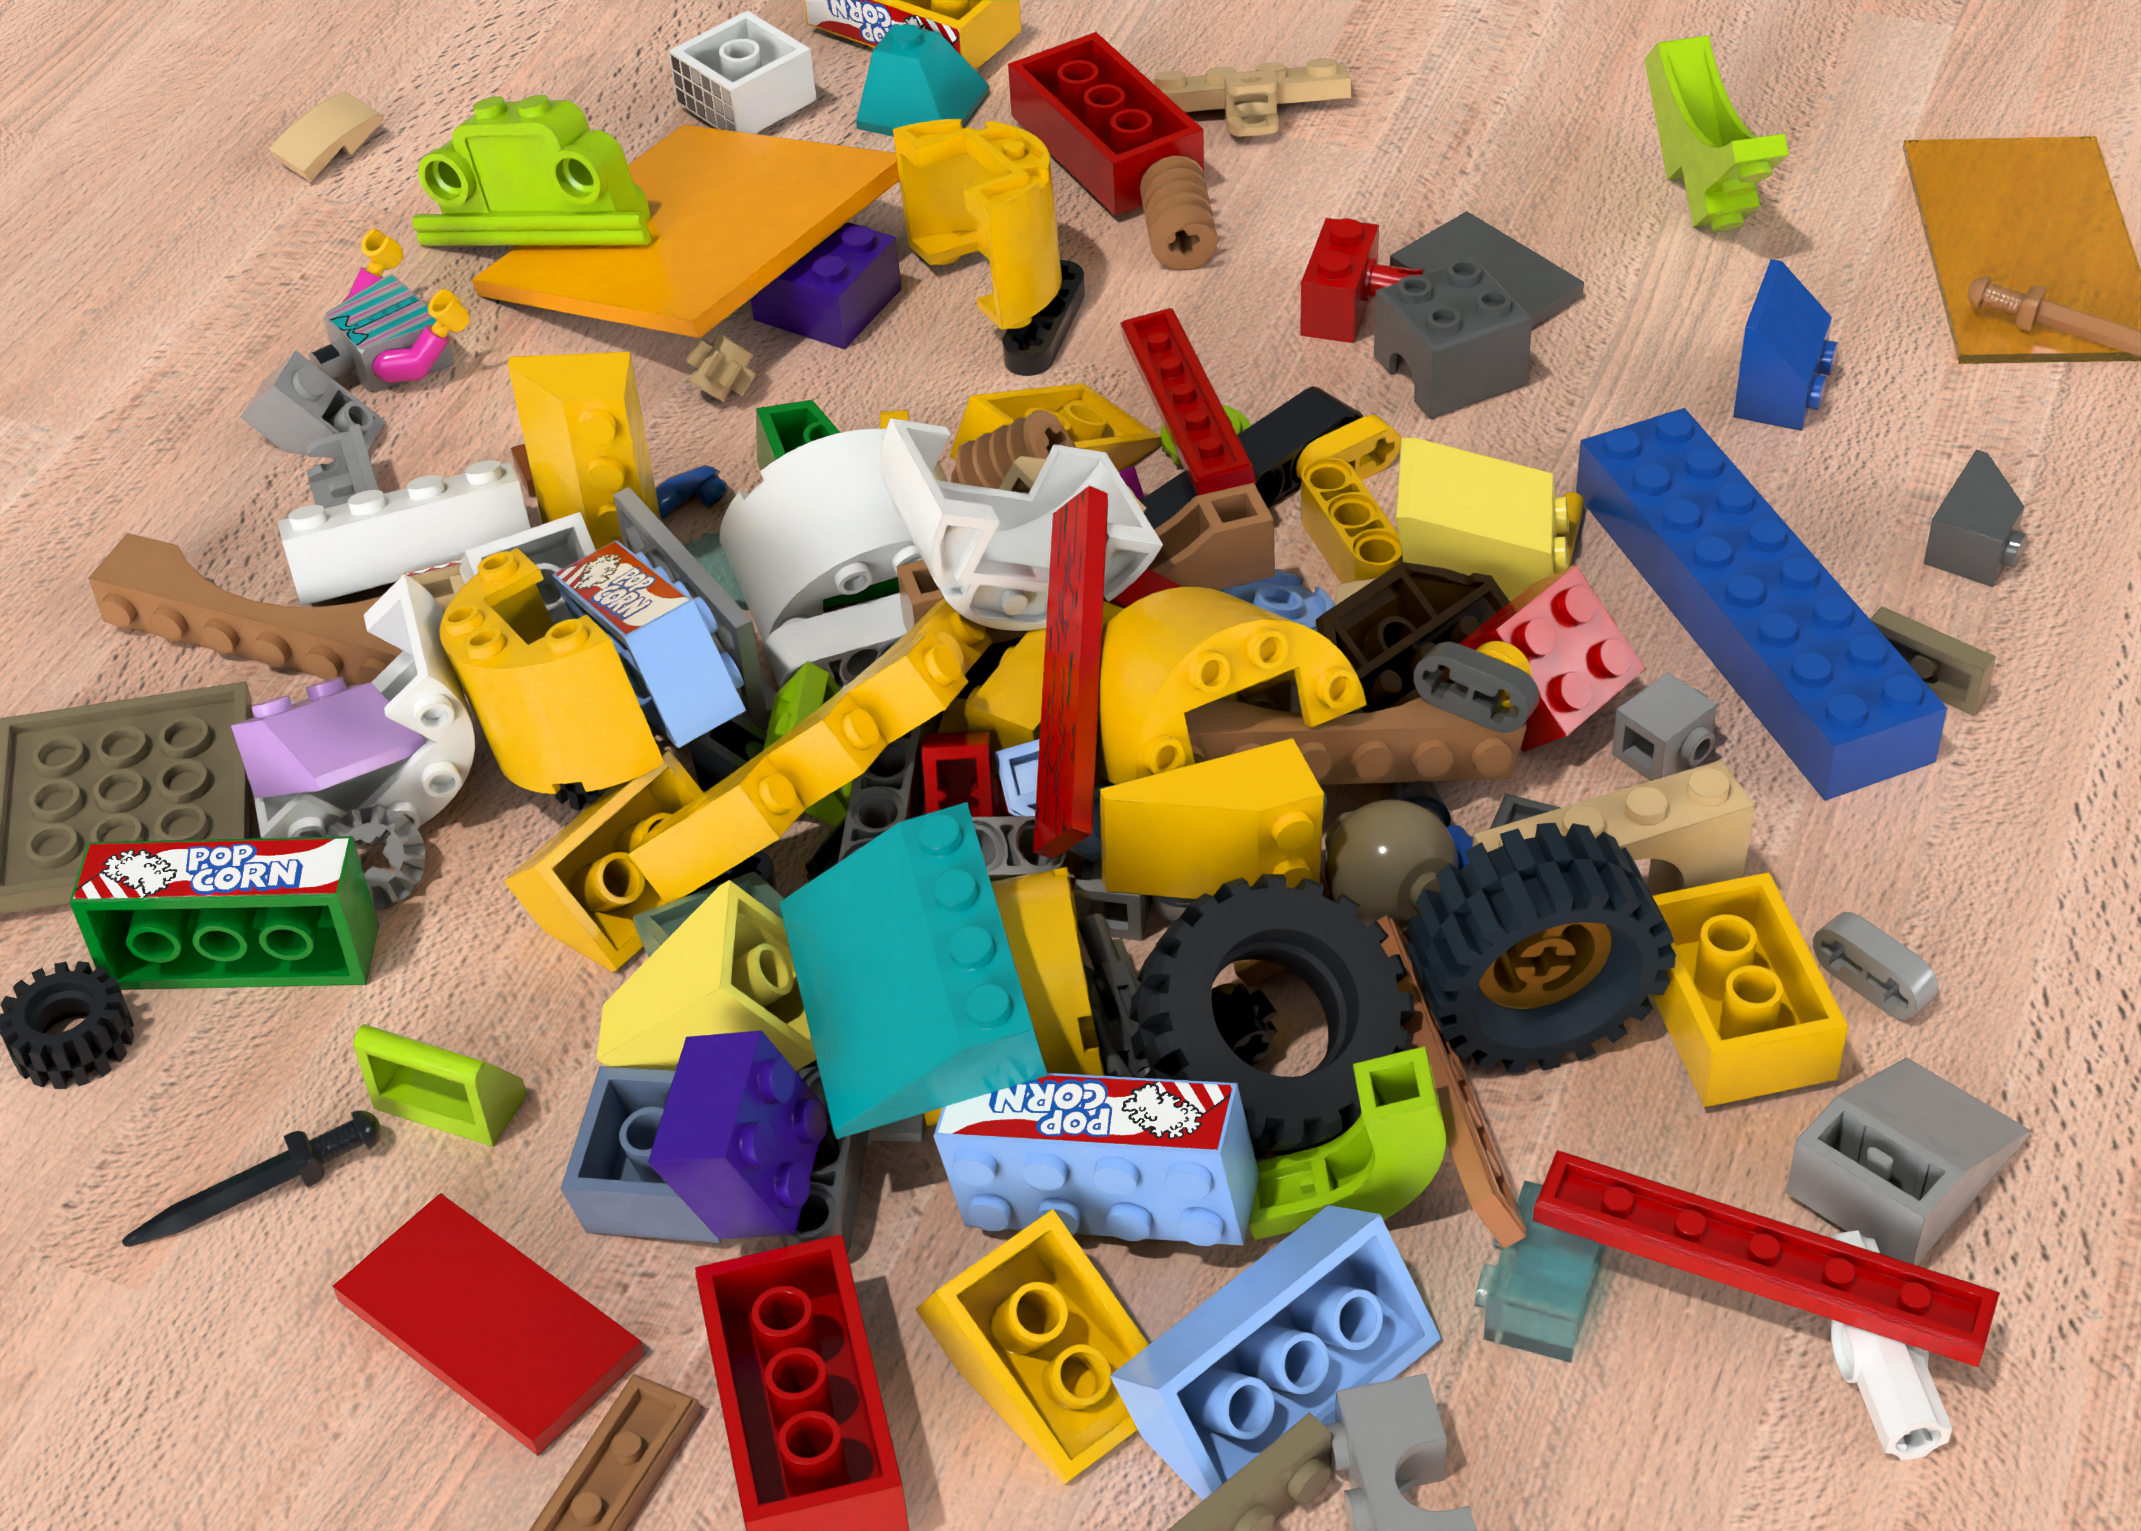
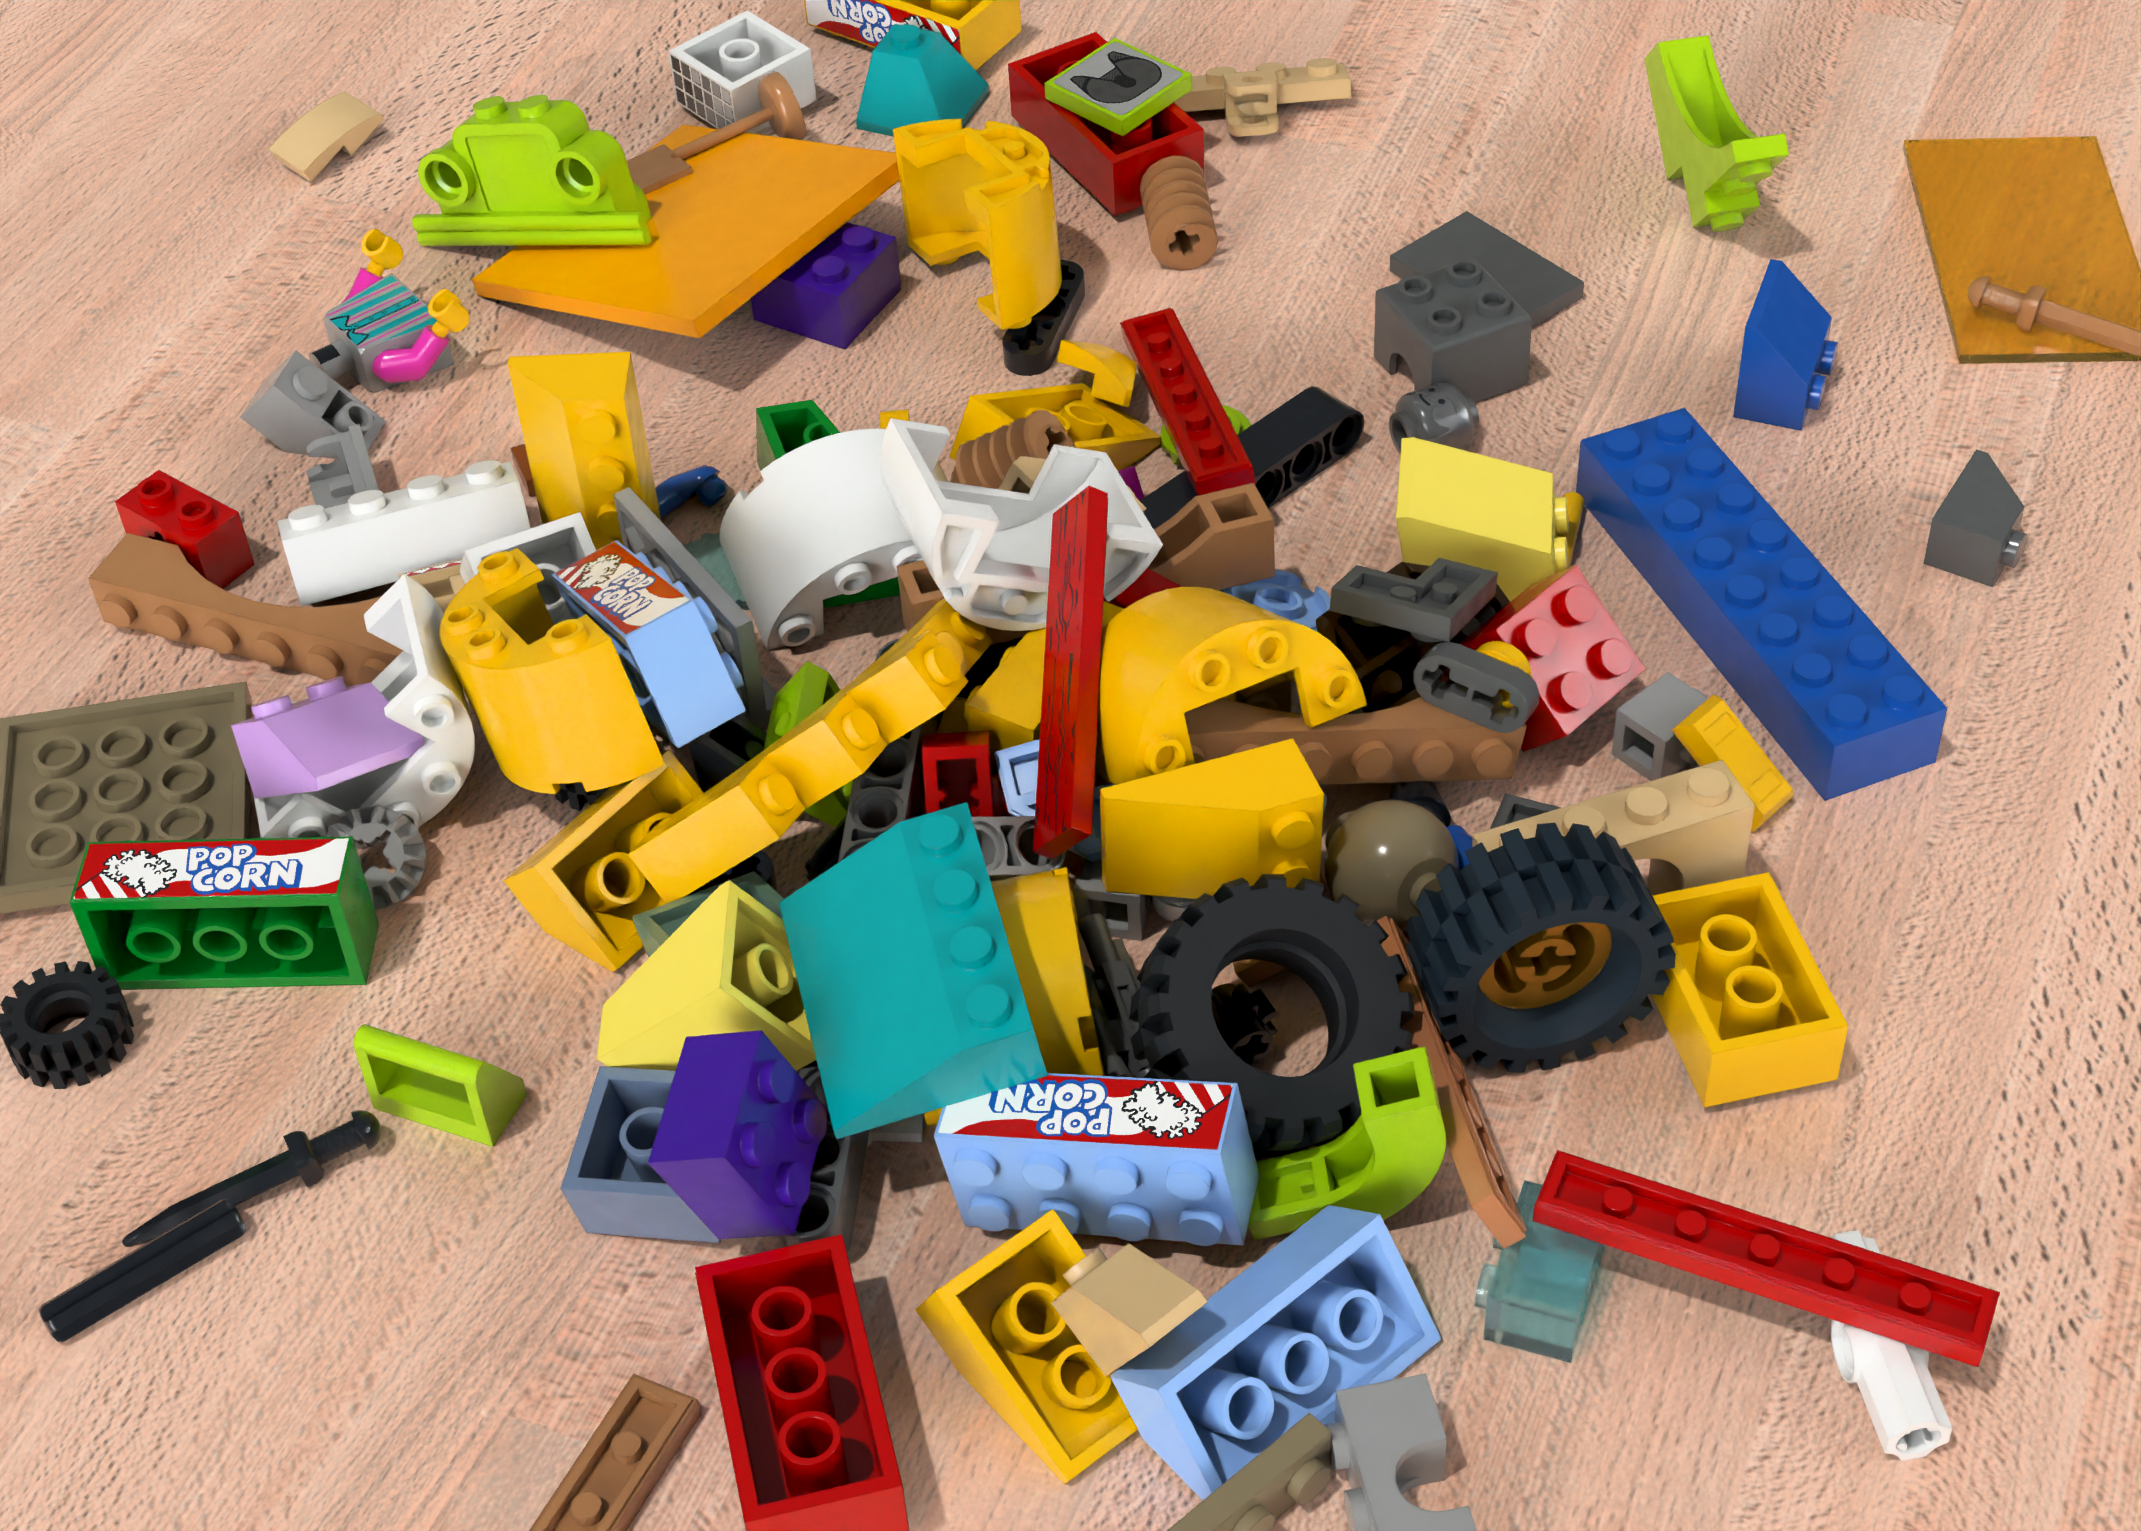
(142, 1270): none -> black axle
(202, 527): none -> red brick
(489, 1322): red tile -> none
(721, 366): tan gear -> none
(779, 108): none -> medium nougat piece
(836, 641): white beam -> none
(1112, 369): none -> yellow slope
(1118, 86): none -> tile
(1123, 1304): none -> tan slope
(1343, 279): red brick -> none
(1346, 521): yellow beam -> none
(1364, 444): yellow beam -> none
(1428, 607): none -> dark grey plate
(1435, 415): none -> flat silver head
(1717, 734): none -> yellow tile
(1875, 965): light grey beam -> none
(1901, 1158): light grey slope -> none
(1950, 667): dark tan plate -> none

